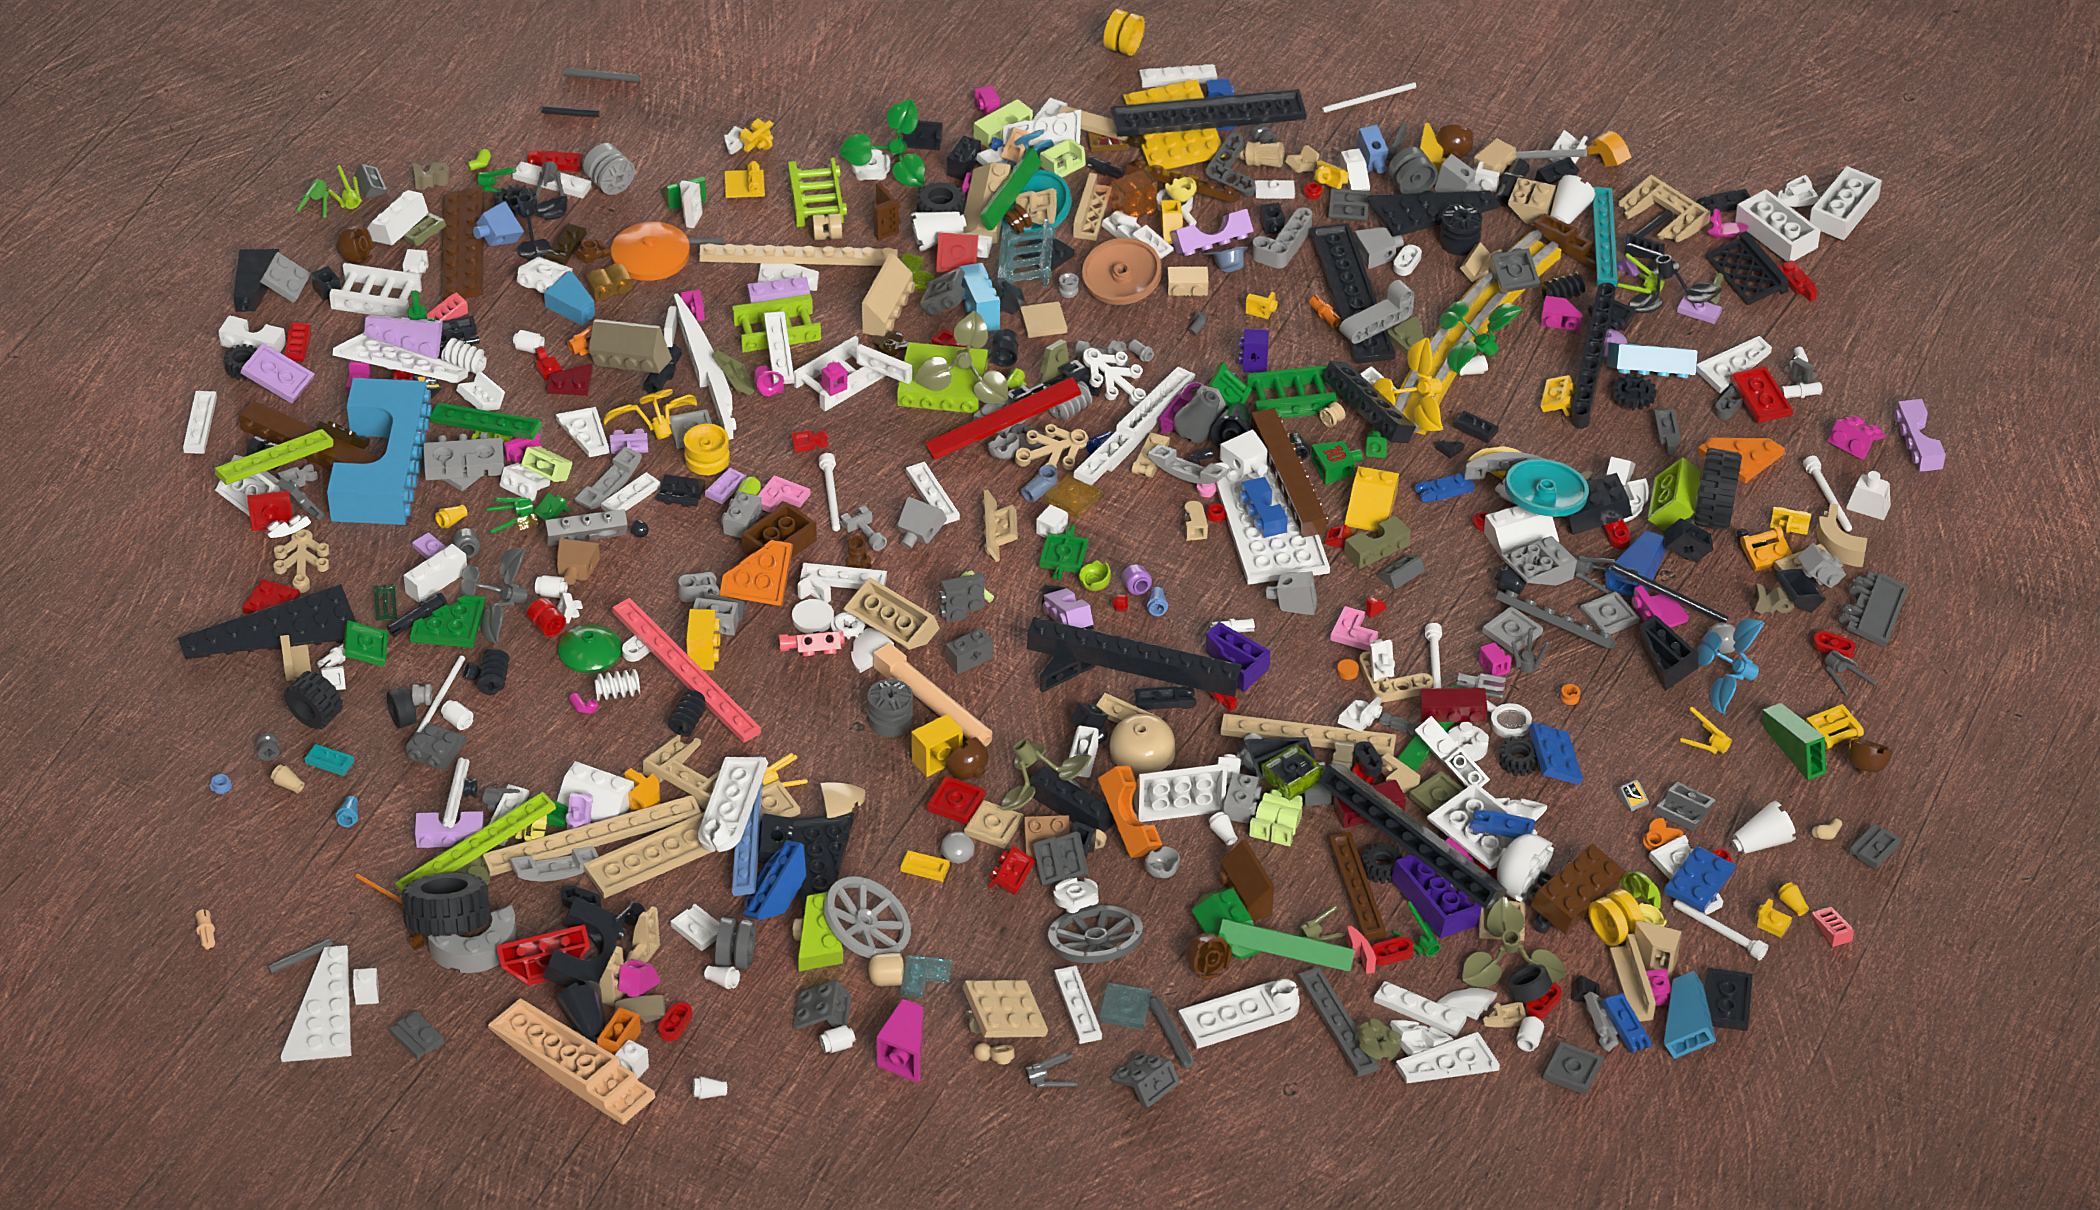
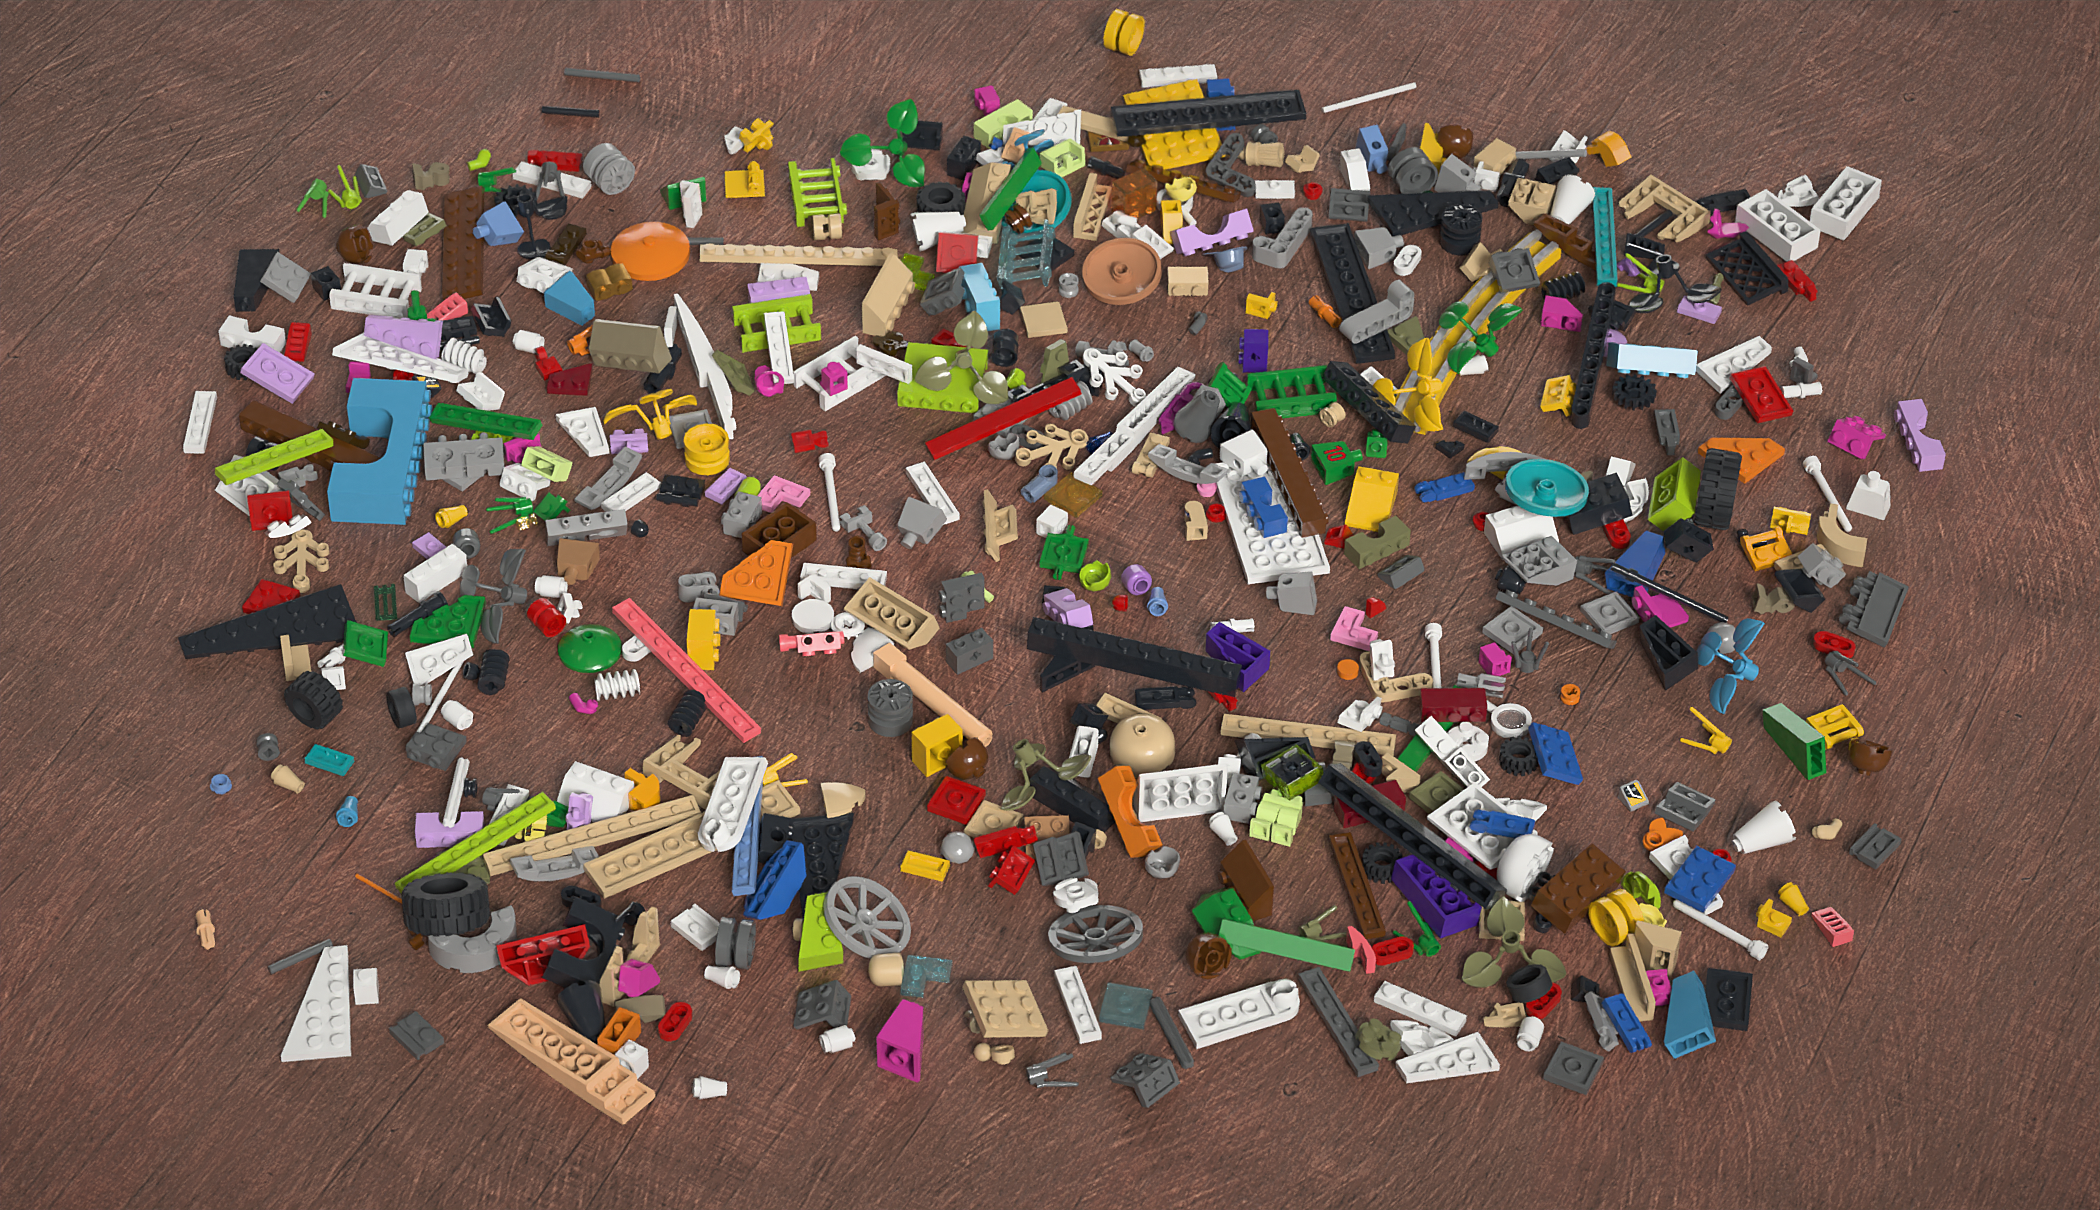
(436, 659): none -> white wing
(492, 318): none -> black bracket
(694, 302): dark pink bracket -> none
(1004, 839): none -> red hinge
(1330, 175): yellow hips -> none
(1469, 1001): white brick -> none

